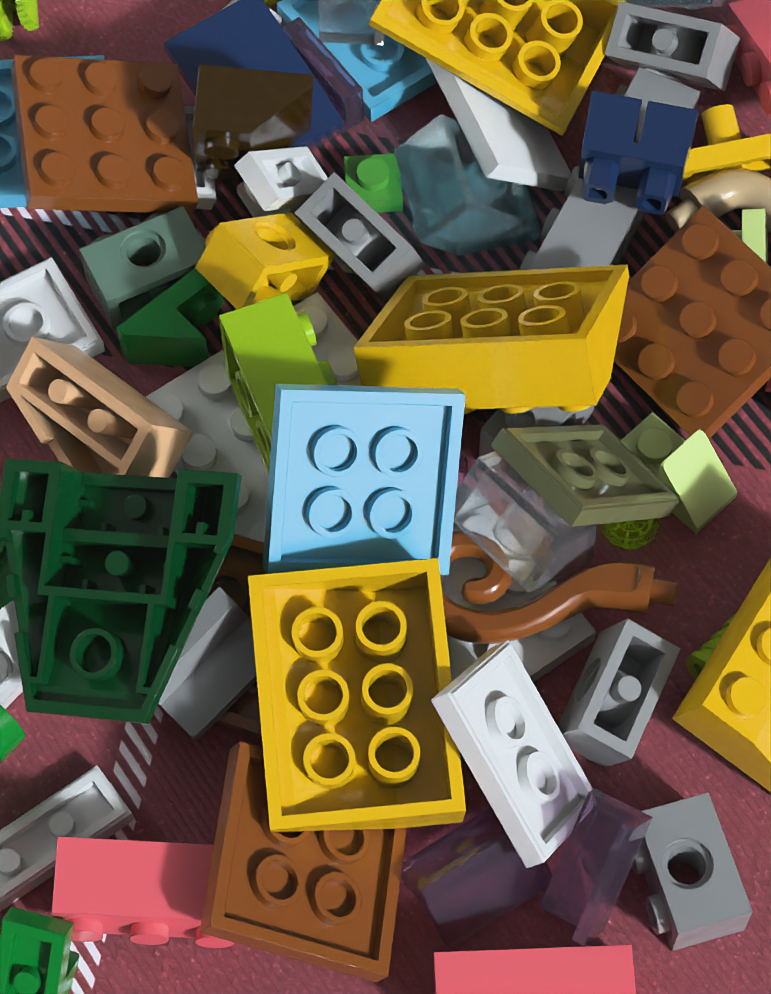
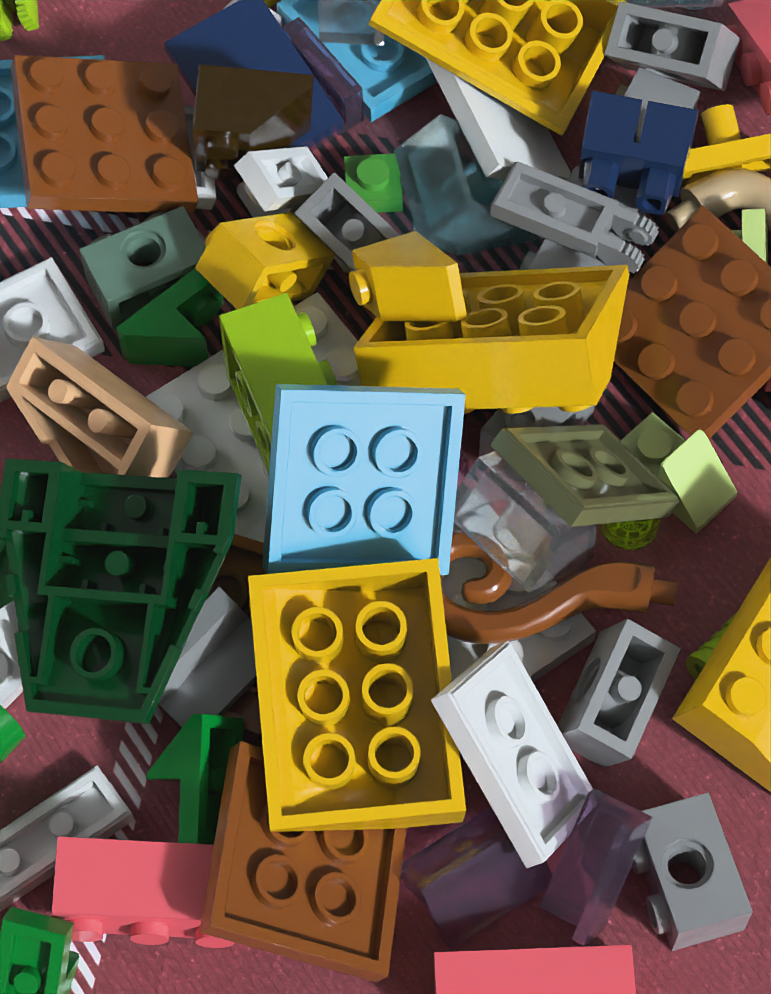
(199, 762): none -> green slope
(407, 281): none -> yellow slope
(572, 216): none -> light grey hinge

